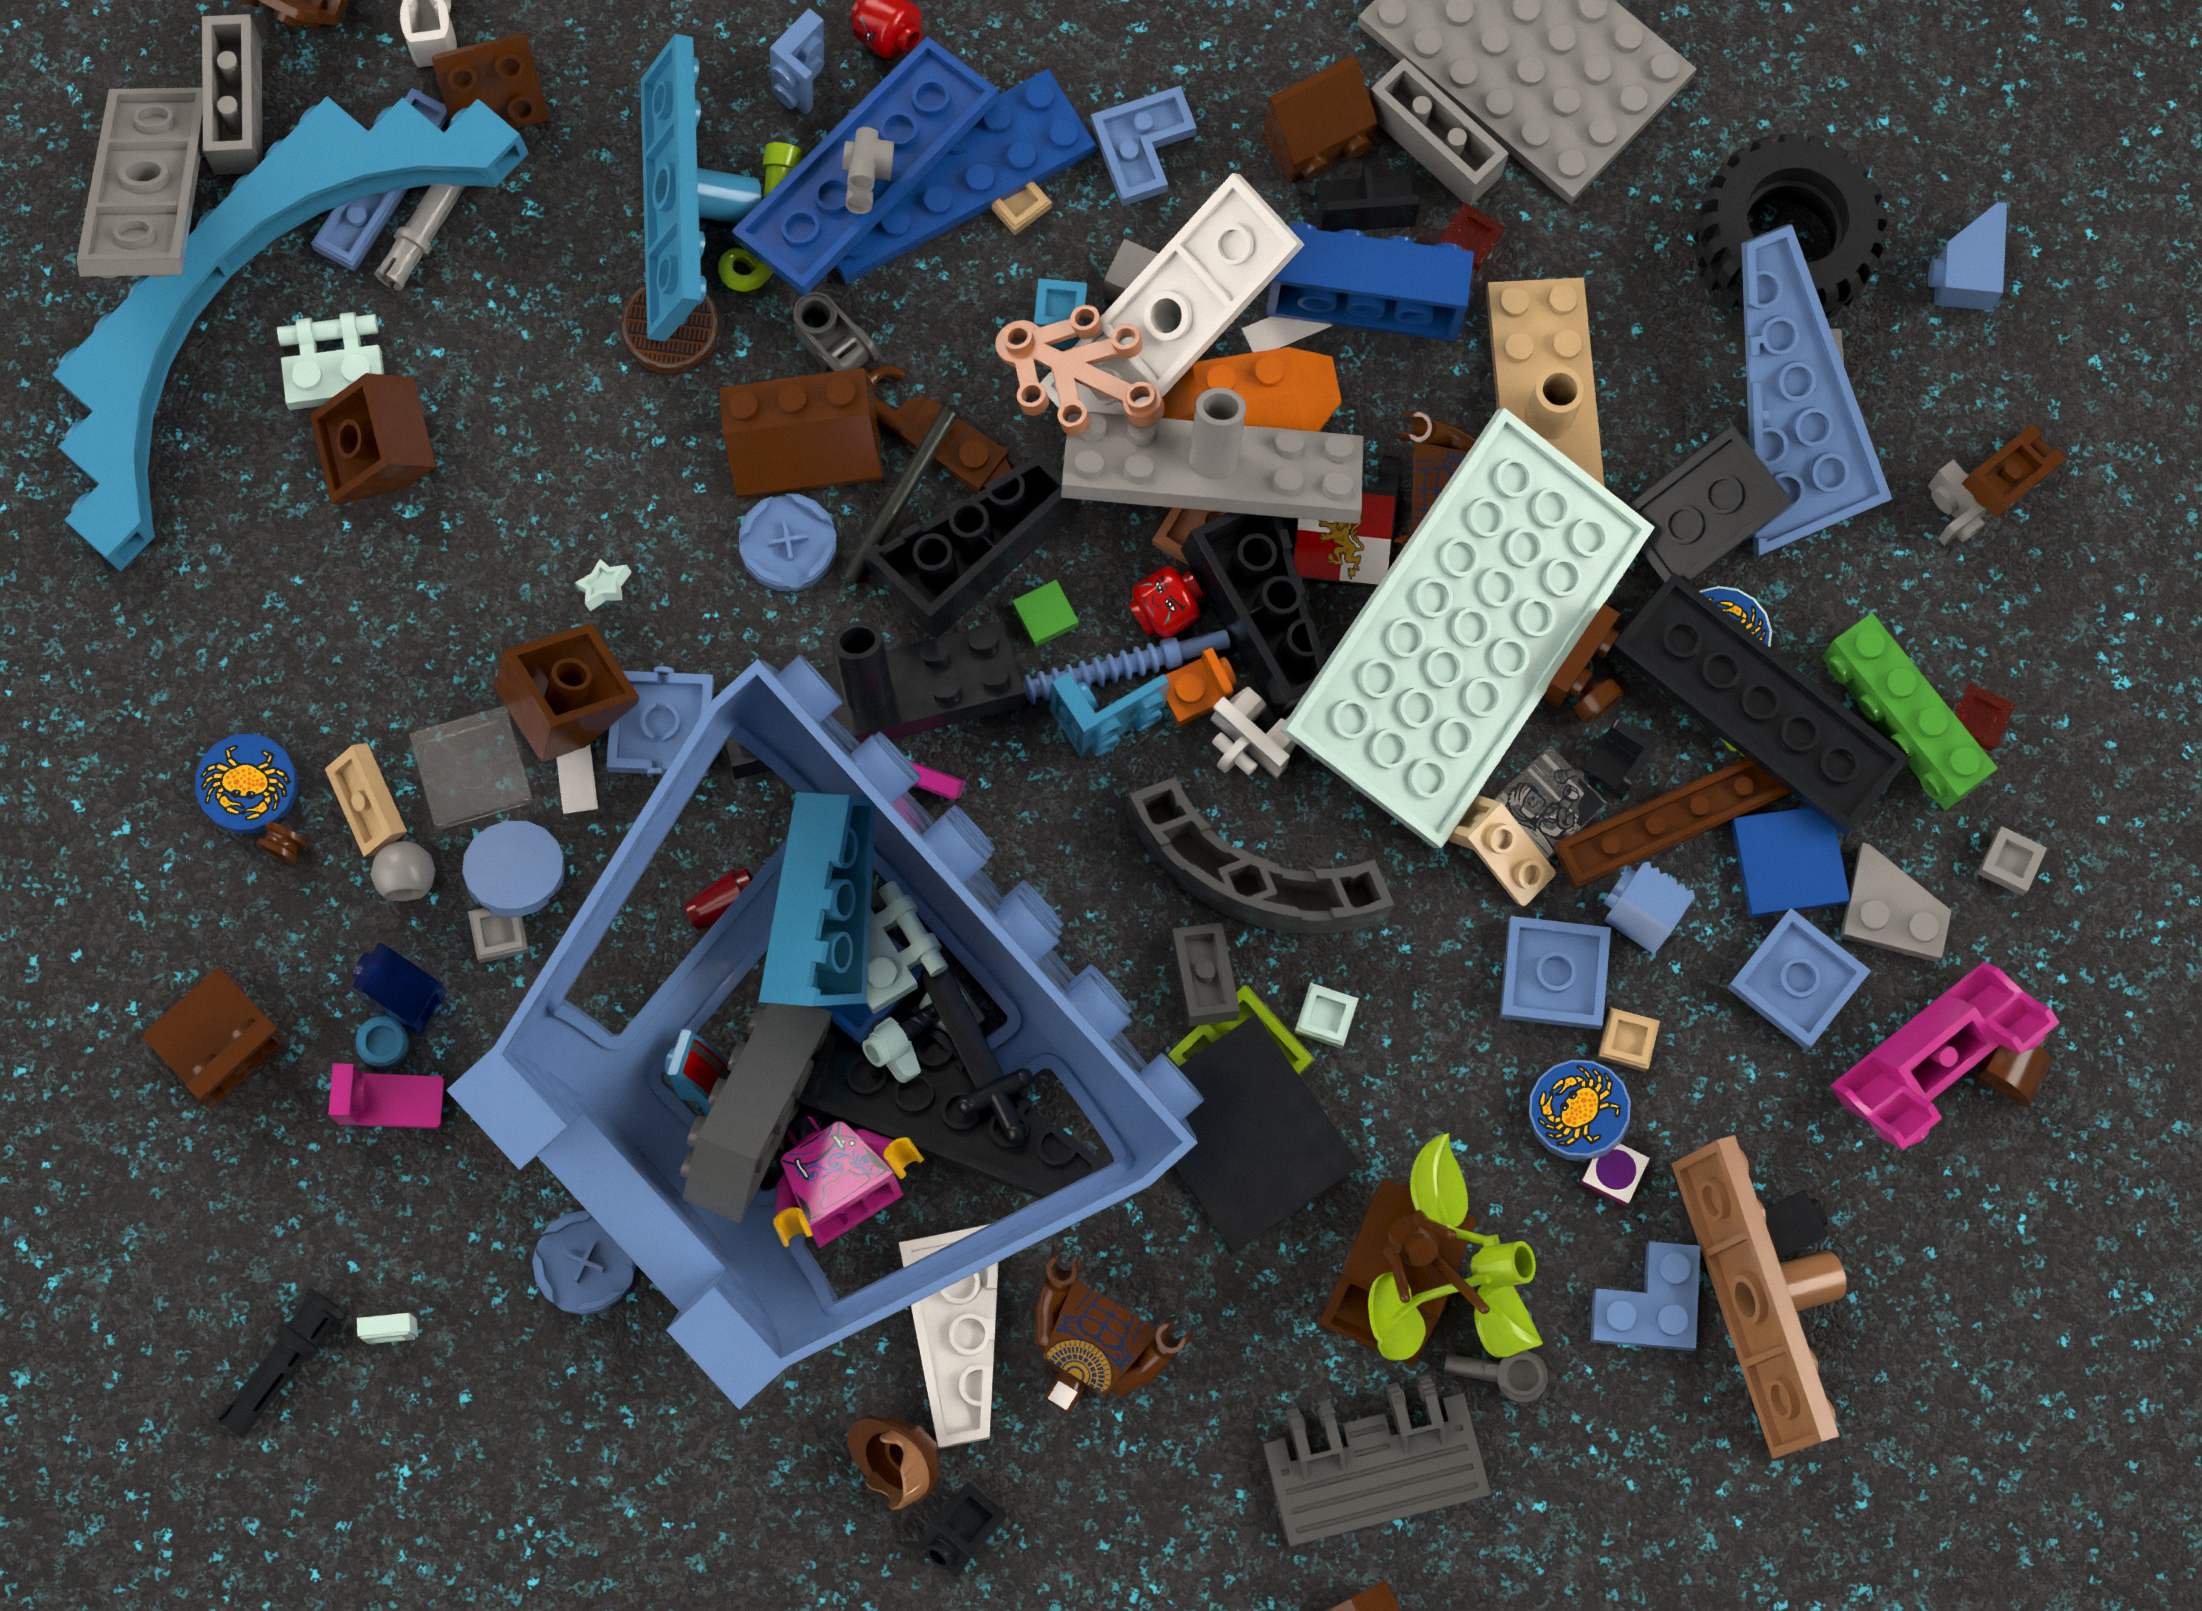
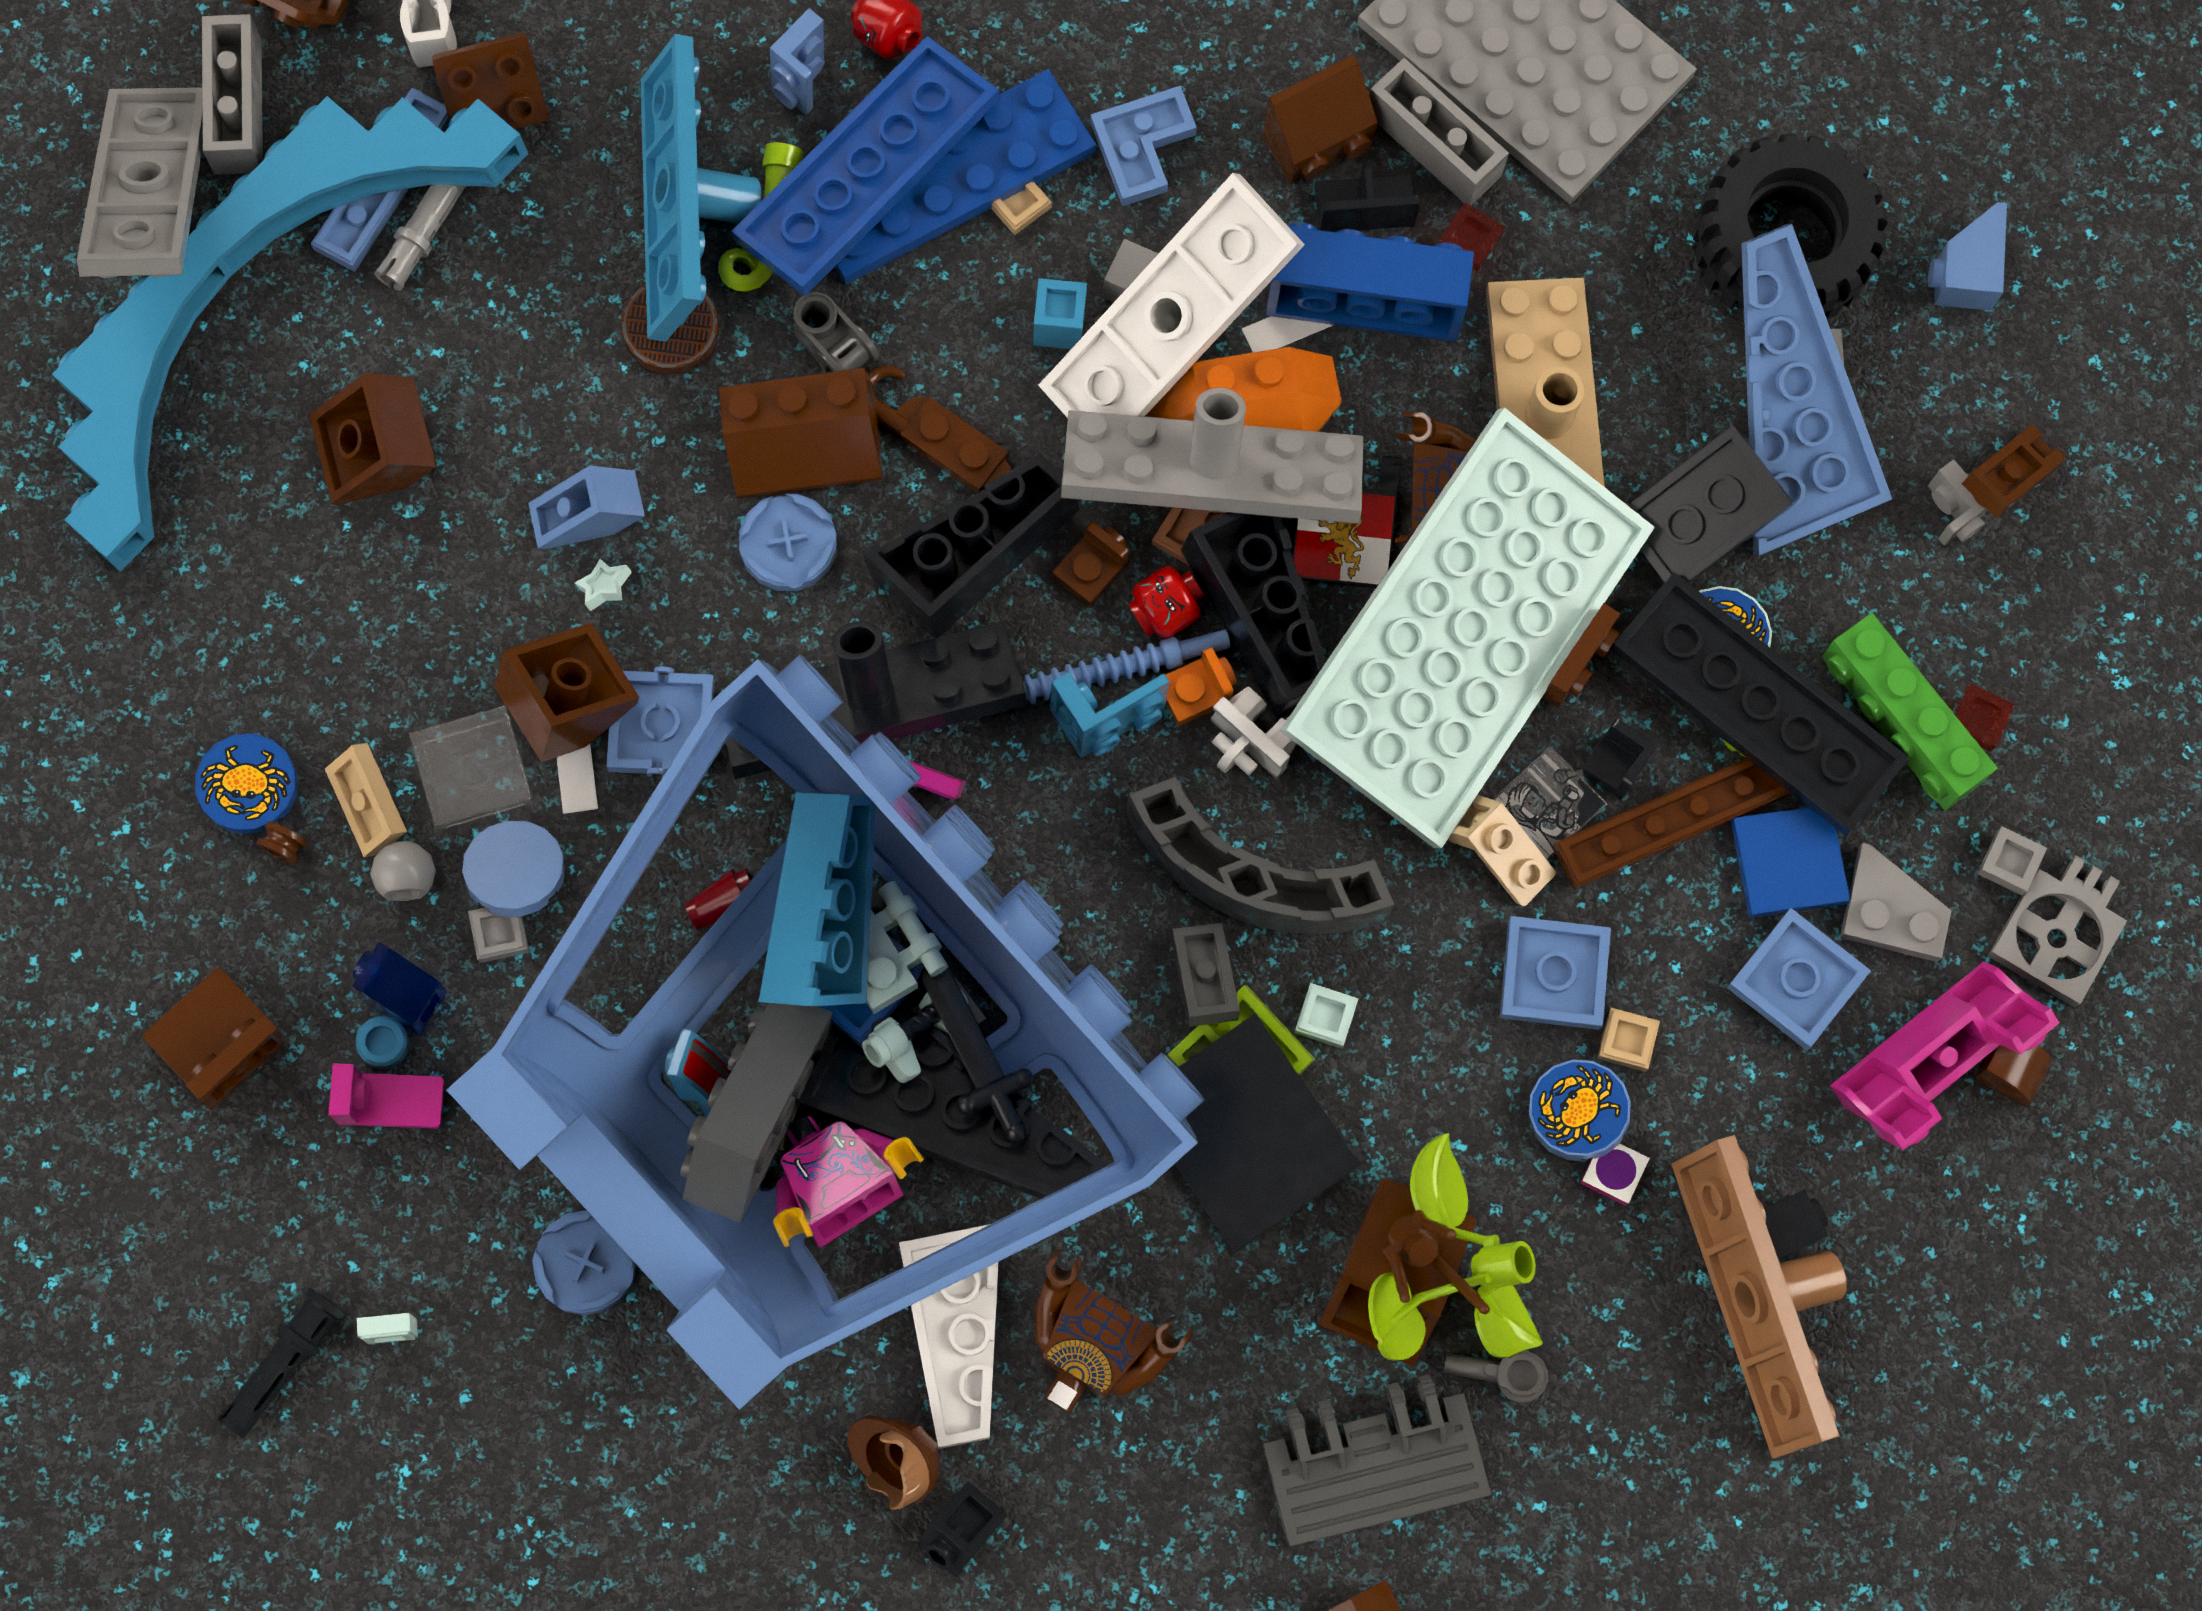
(318, 377): light aqua plate -> none
(586, 507): none -> medium blue slope
(865, 161): light grey plate -> none
(901, 492): pearl dark grey bar -> none
(1045, 613): bright green tile -> none
(1076, 366): plant -> none
(1093, 563): none -> reddish brown bracket
(1597, 699): reddish brown tile -> none
(1647, 905): medium blue brick -> none
(1661, 1314): medium blue plate -> none
(2079, 898): none -> light grey piece

